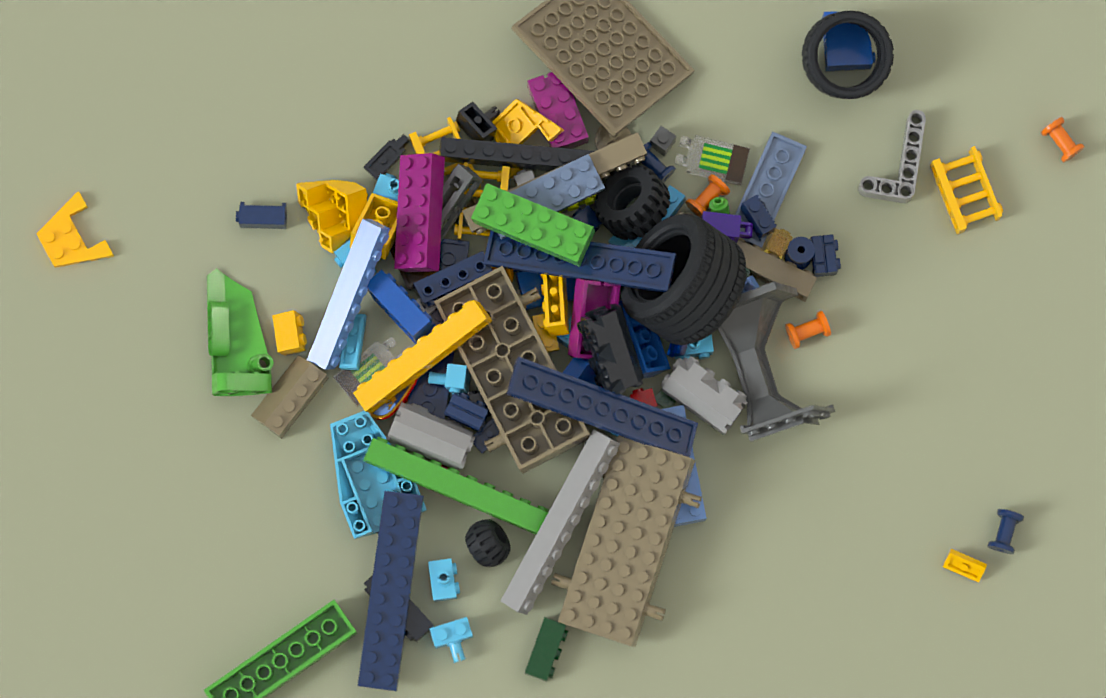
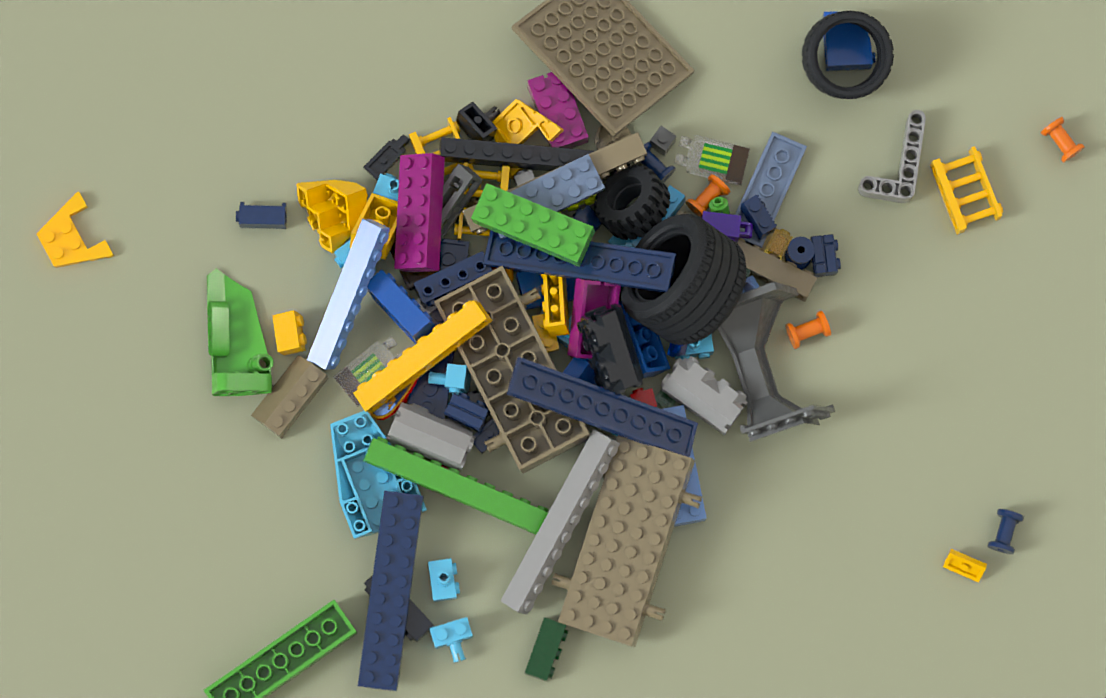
(351, 354): medium azure tile -> none
(487, 543): black wheel -> none

